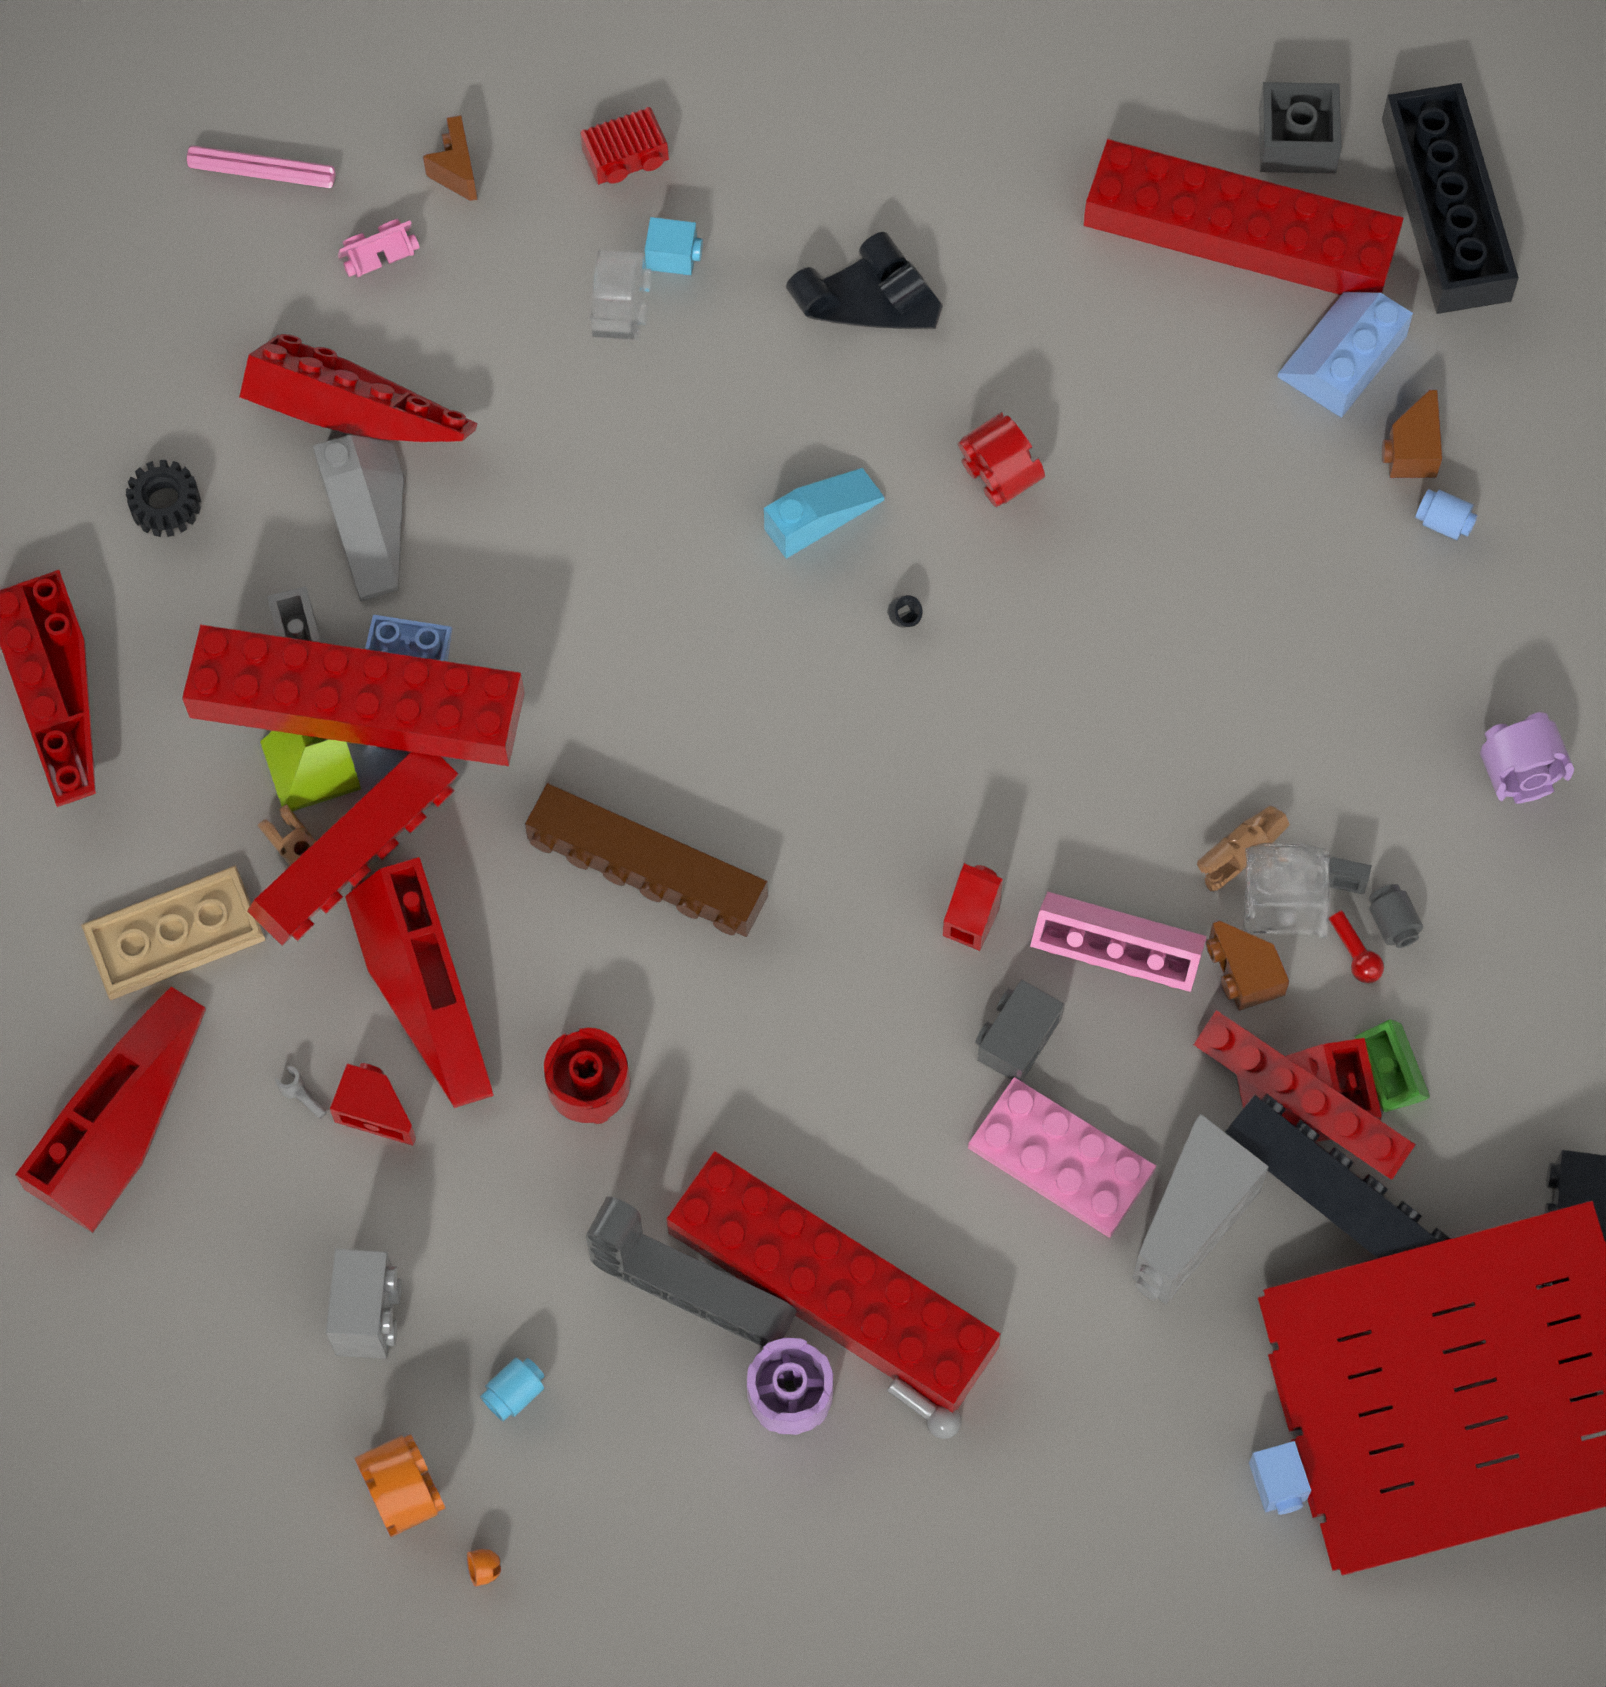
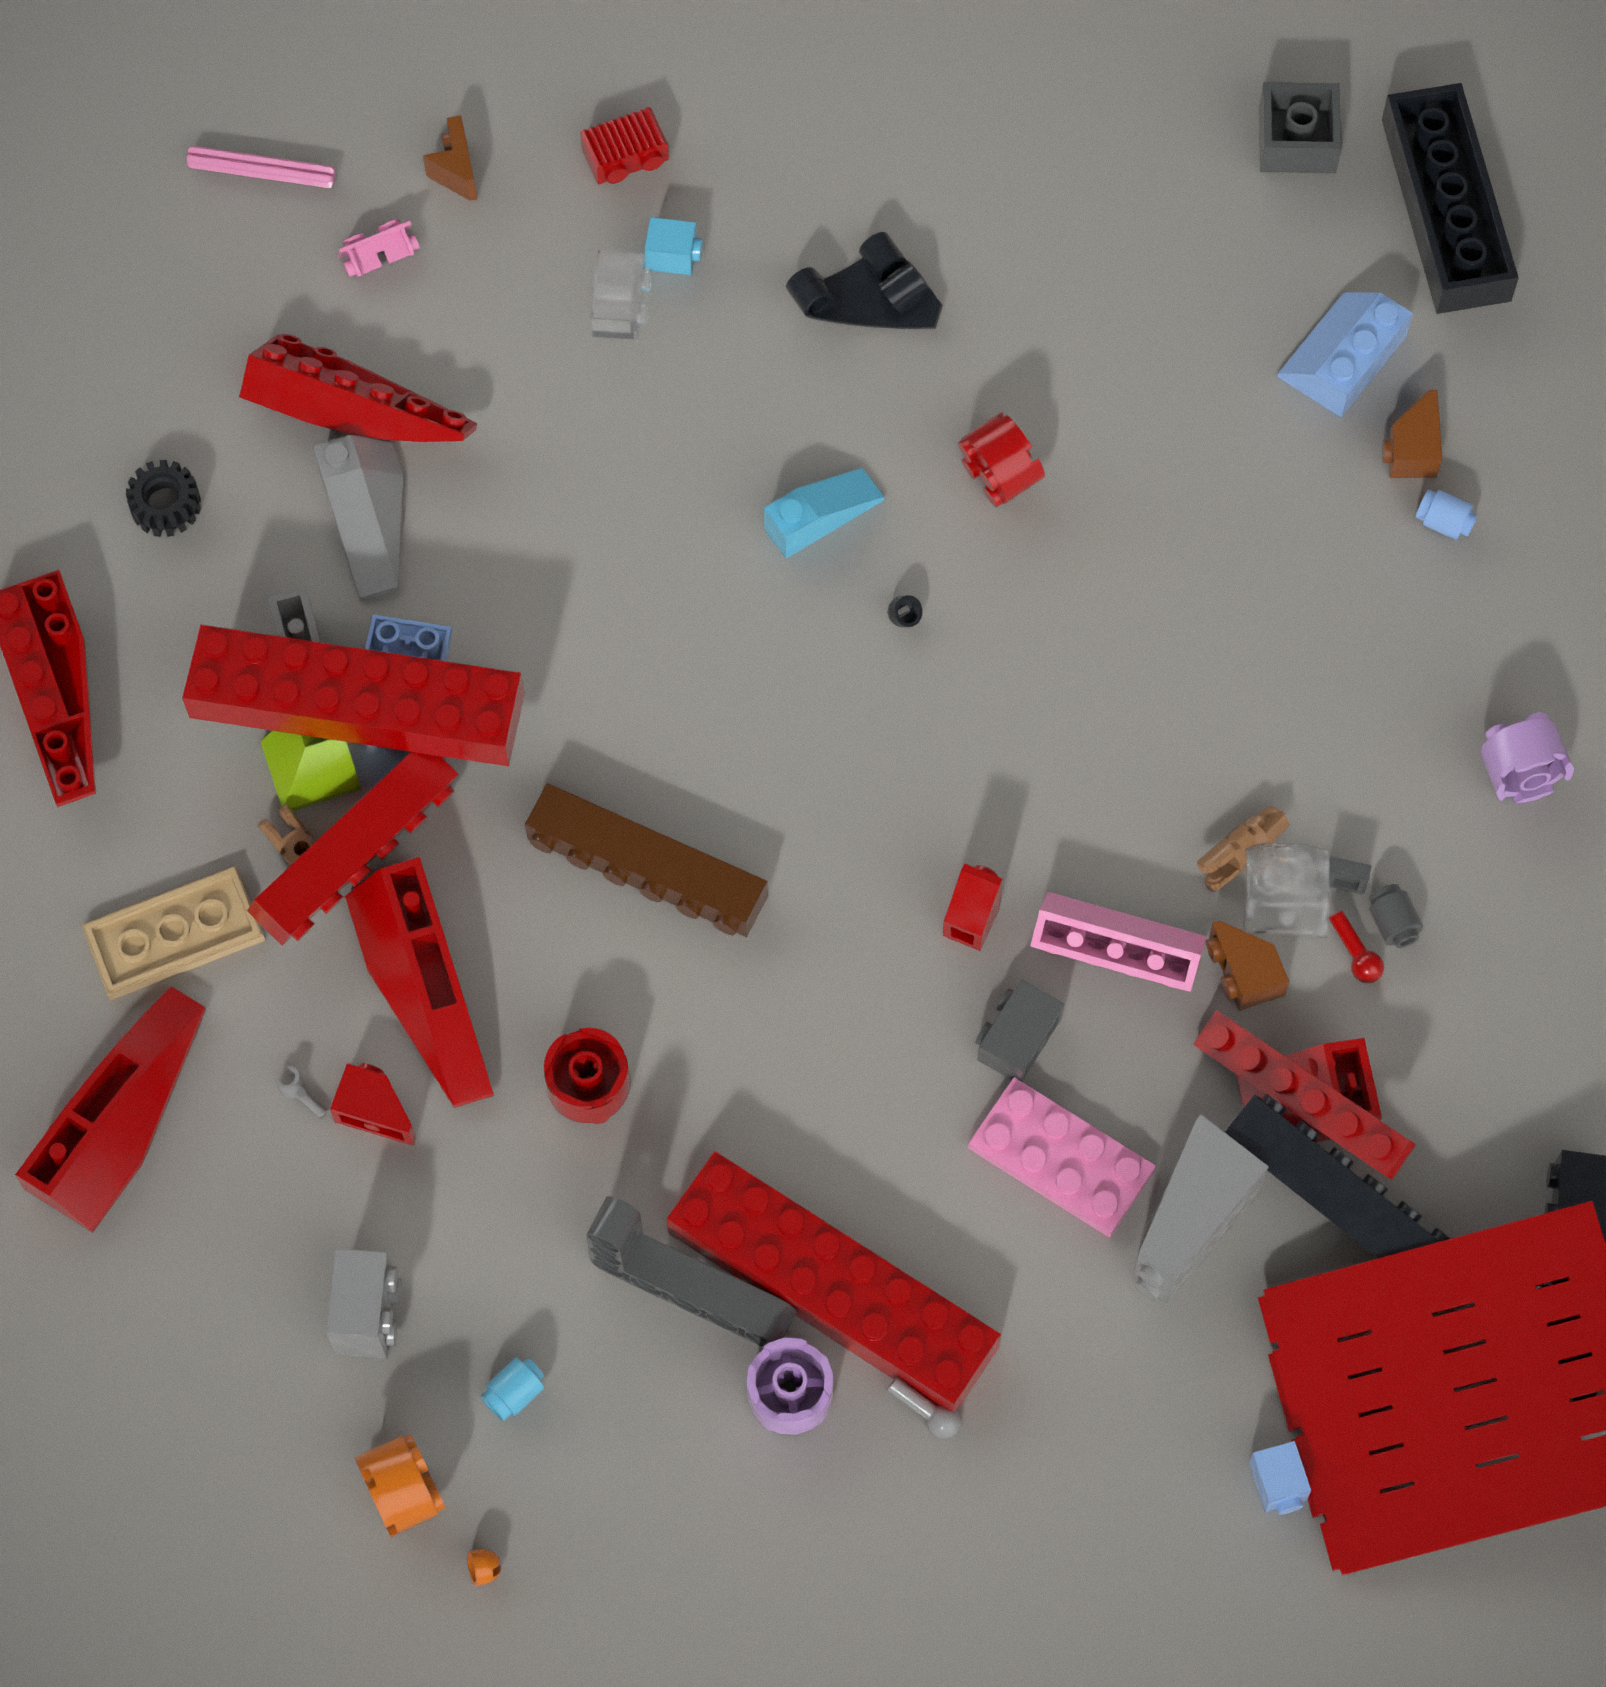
(1241, 220): red brick -> none
(1394, 1066): bright green slope -> none

